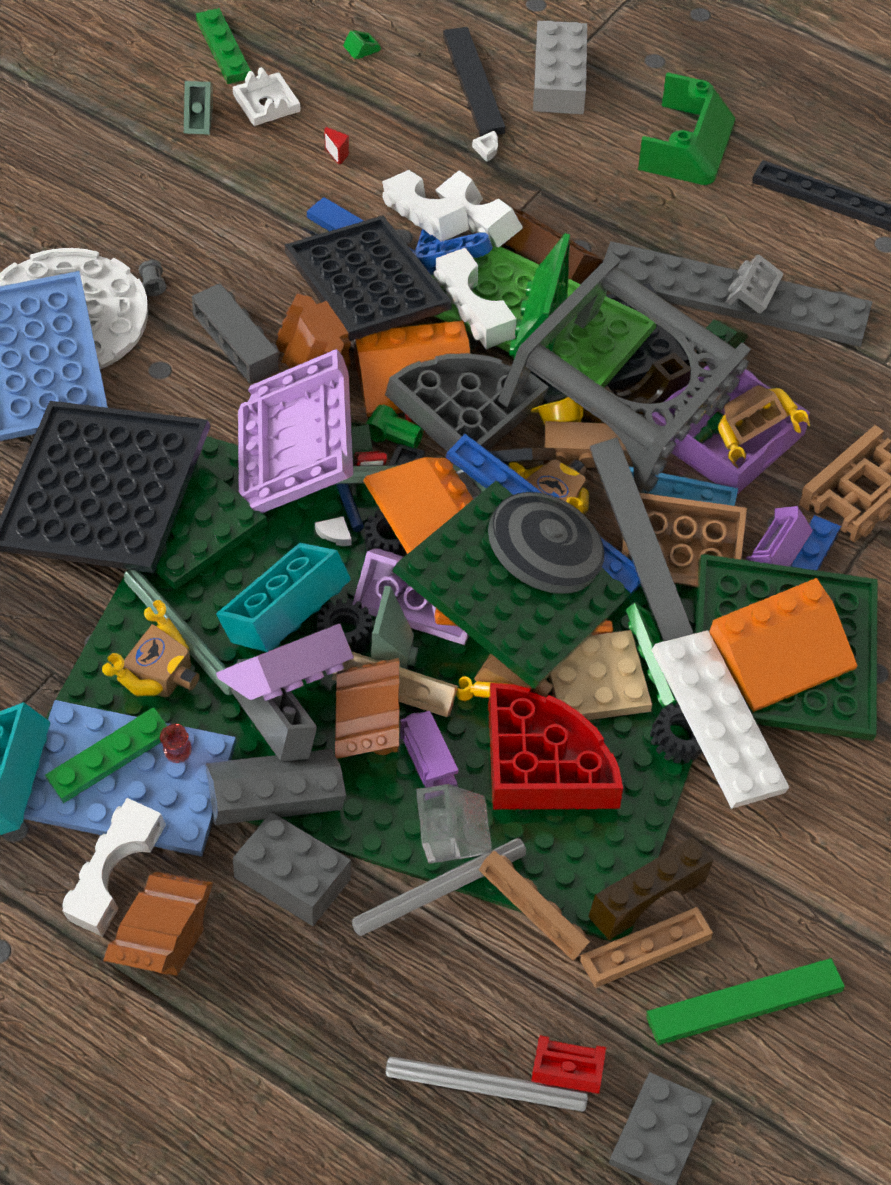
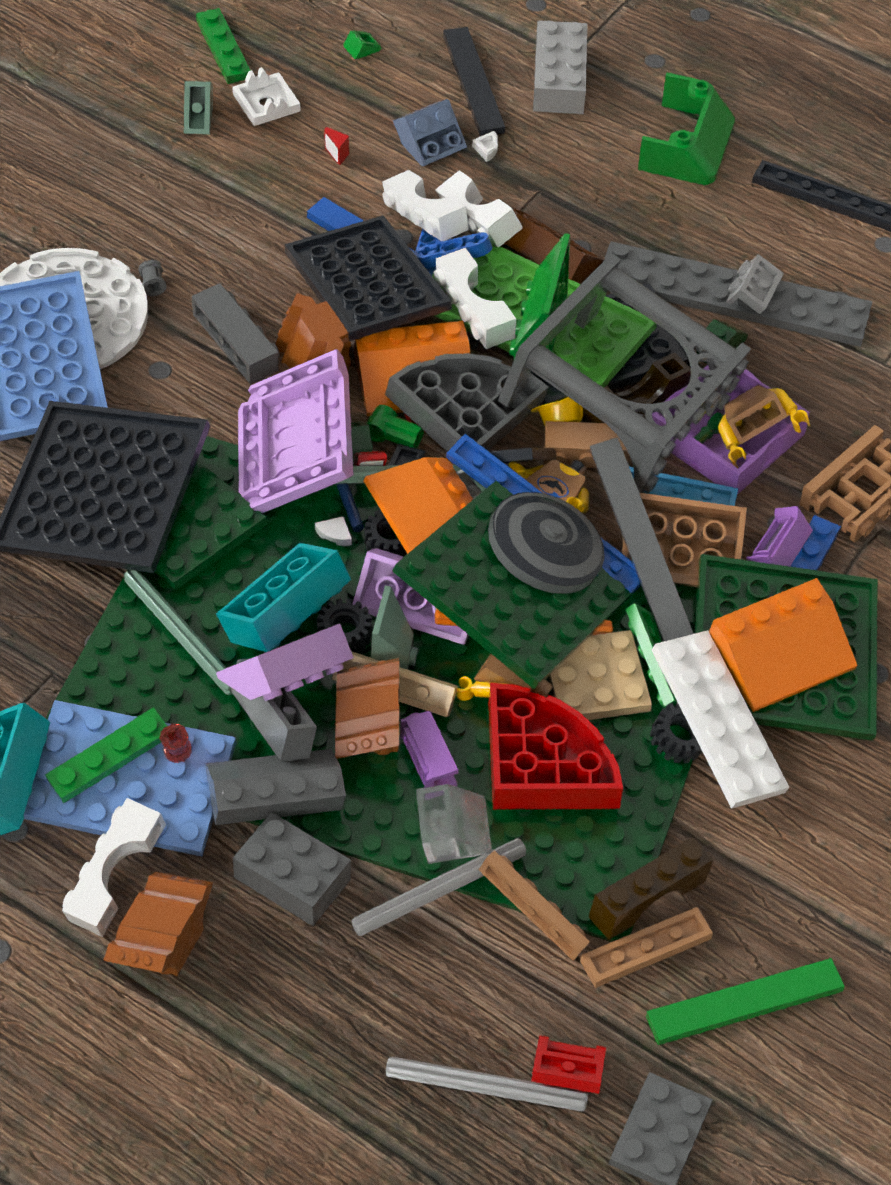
(156, 661): torso -> none
(430, 132): none -> sand blue slope

